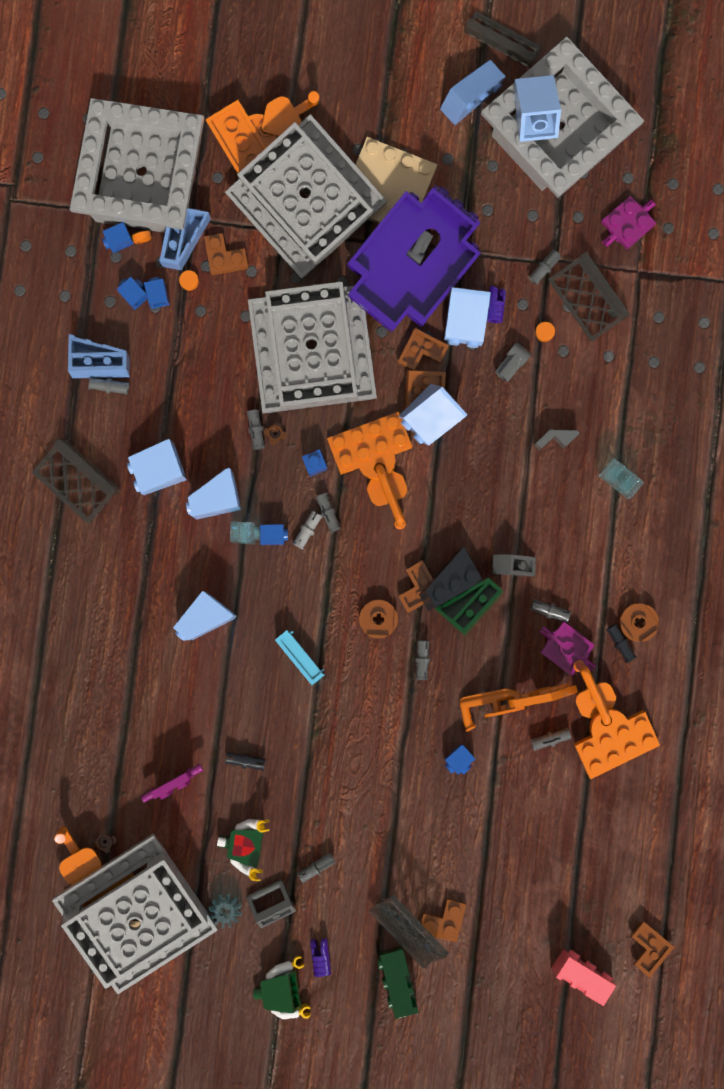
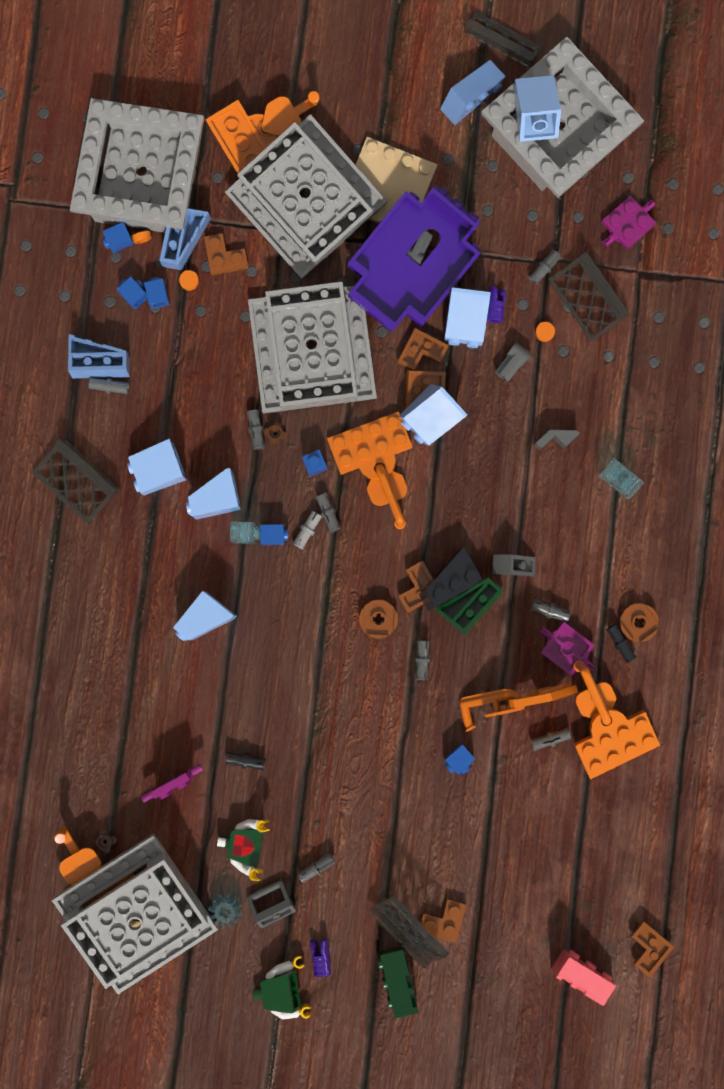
(299, 657): medium azure container -> none

